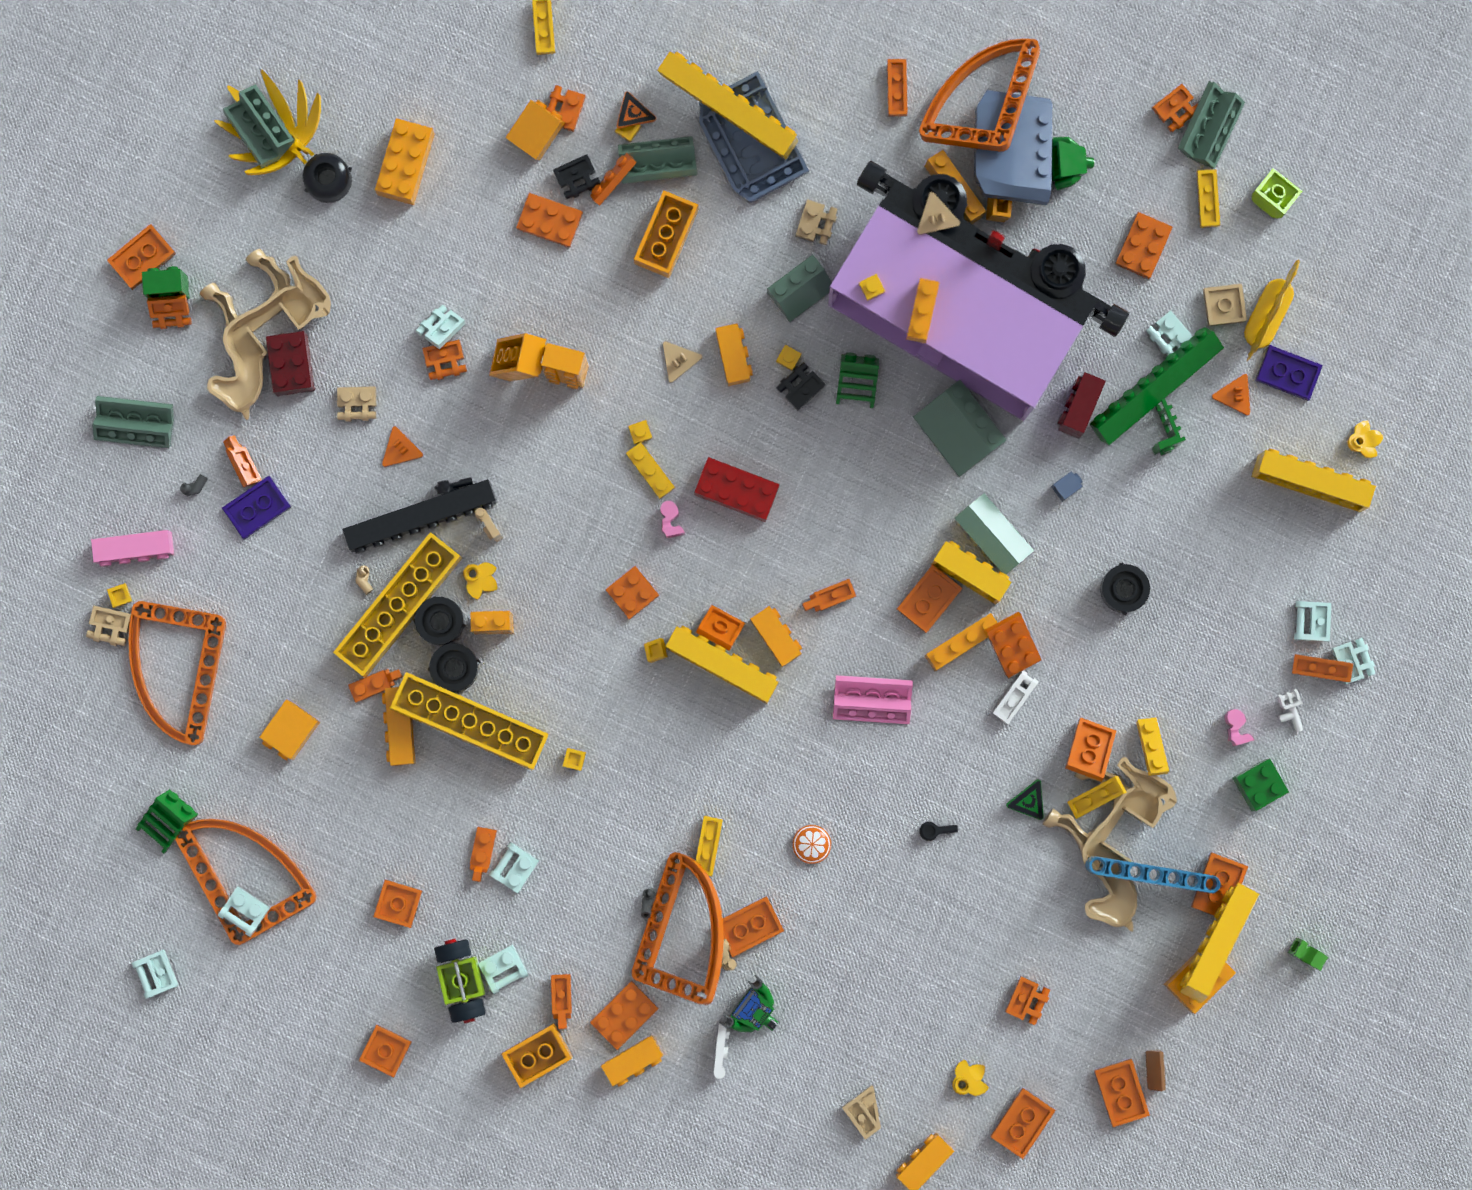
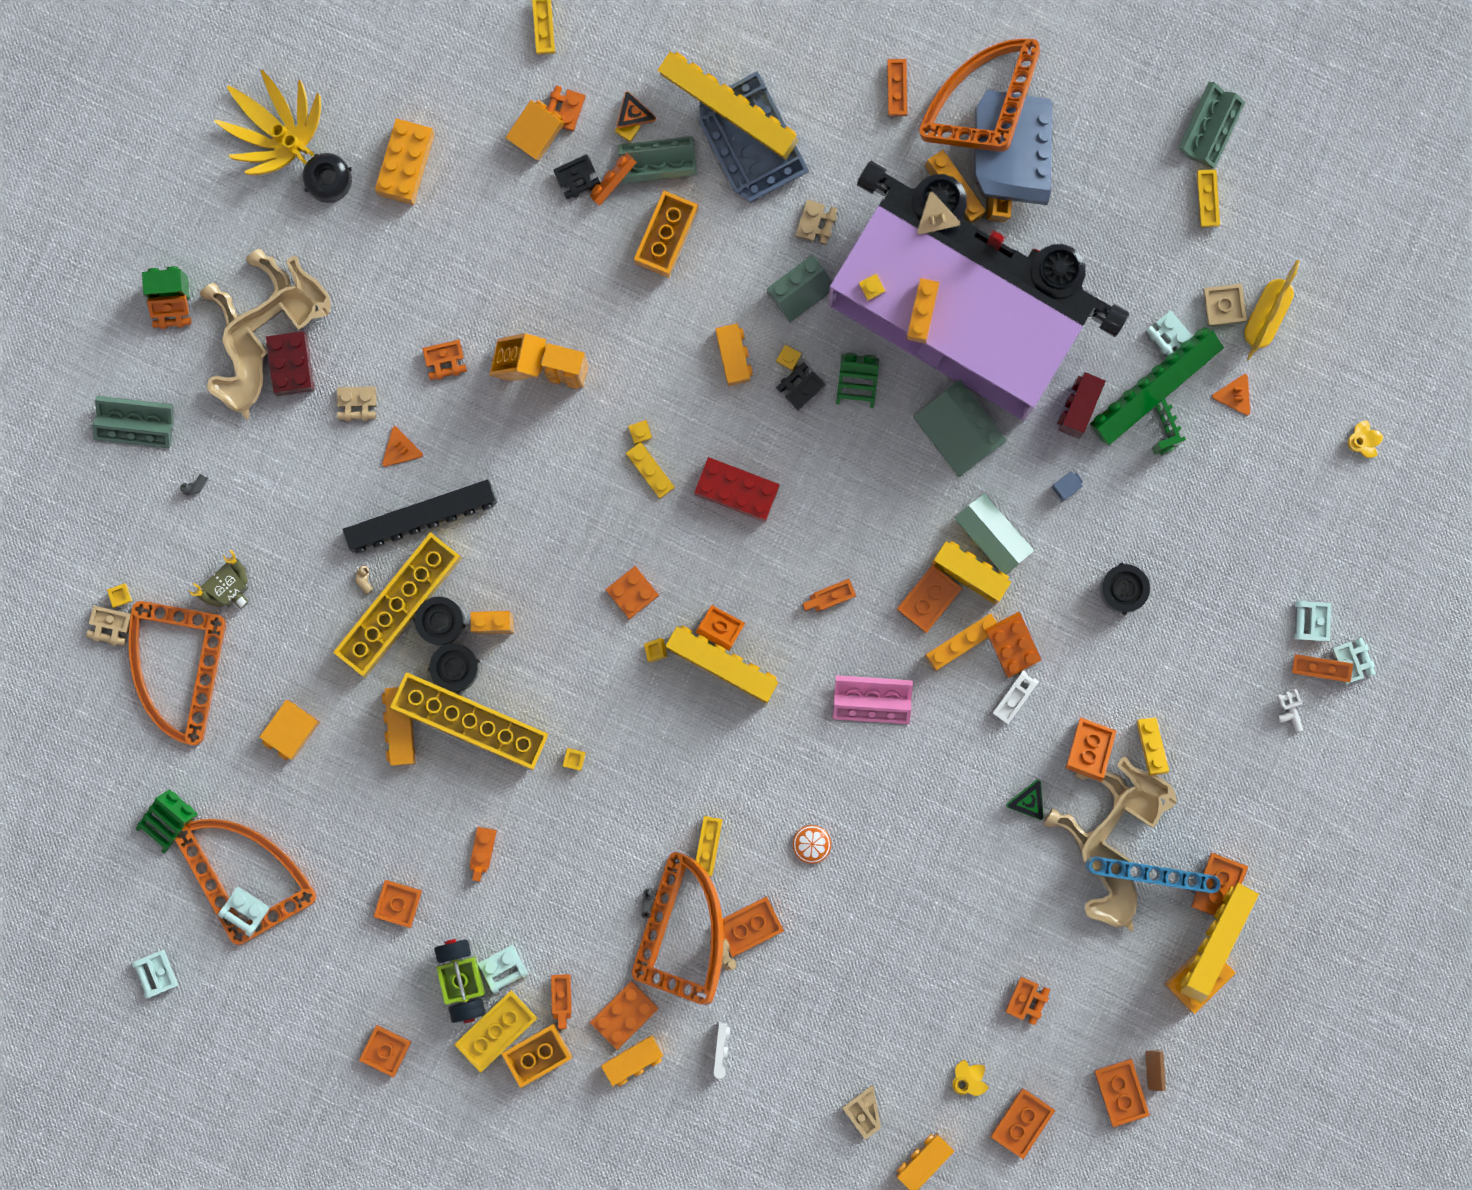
(132, 547): bright pink brick -> none
(139, 254): orange plate -> none
(225, 585): none -> olive torso
(241, 462): orange hinge -> none
(256, 507): dark purple tile -> none
(259, 126): sand green slope -> none
(373, 684): orange hinge -> none
(444, 329): light aqua plate -> none
(445, 487): black plate -> none
(482, 581): yellow plate -> none
(490, 529): tan plate -> none
(496, 1031): none -> yellow plate
(520, 870): light aqua plate -> none
(549, 220): orange plate -> none
(670, 512): bright pink leg -> none
(678, 360): tan piece -> none
(753, 1010): torso -> none
(776, 636): light orange brick -> none
(929, 830): black plate -> none
(1068, 162): green torso -> none
(1096, 797): yellow plate -> none
(1143, 245): orange plate -> none
(1171, 104): orange plate -> none
(1236, 719): bright pink leg -> none
(1260, 784): green brick -> none
(1275, 194): lime slope -> none
(1289, 373): dark purple tile -> none
(1308, 954): bright green leg -> none
(1313, 480): yellow brick -> none

